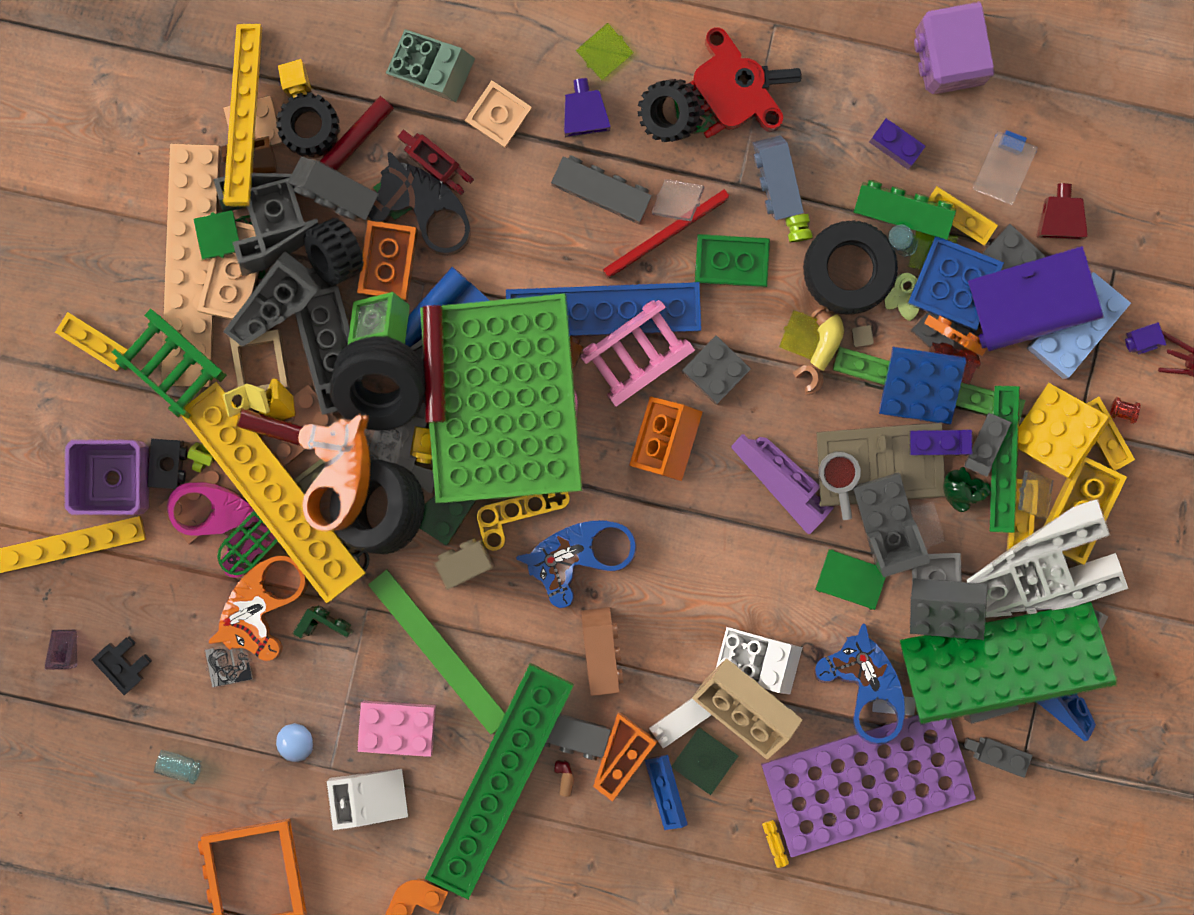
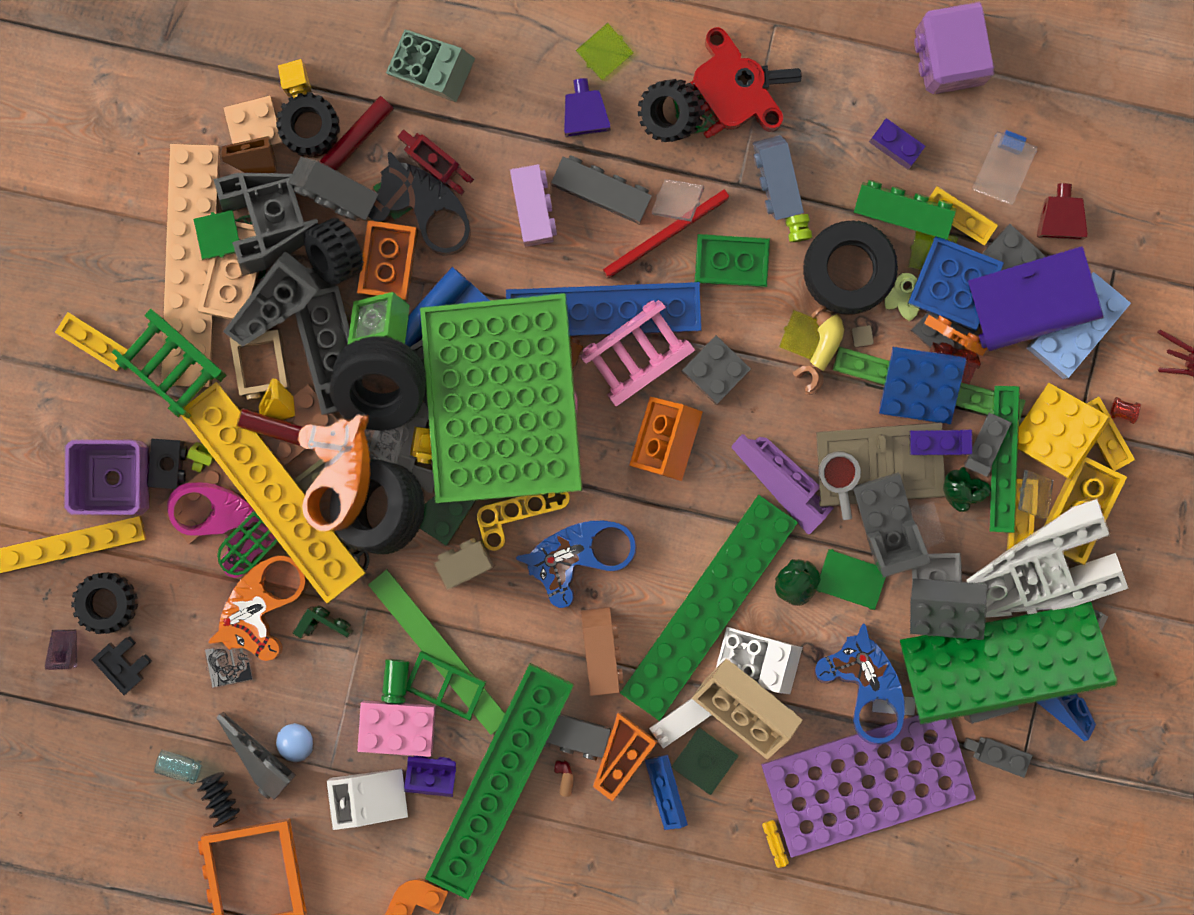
(84, 603): none -> black tyre
(218, 799): none -> black piece
(242, 115): yellow plate -> none
(251, 396): light yellow bracket -> none
(263, 766): none -> dark grey wedge
(395, 681): none -> green piece
(430, 776): none -> dark purple bracket
(434, 364): dark red piece -> none
(451, 669): none -> green window
(498, 114): light nougat plate -> none
(533, 205): none -> lavender brick
(708, 607): none -> green plate
(797, 582): none -> dark green hair
(903, 240): clear light blue piece -> none
(1145, 339): dark purple window -> none

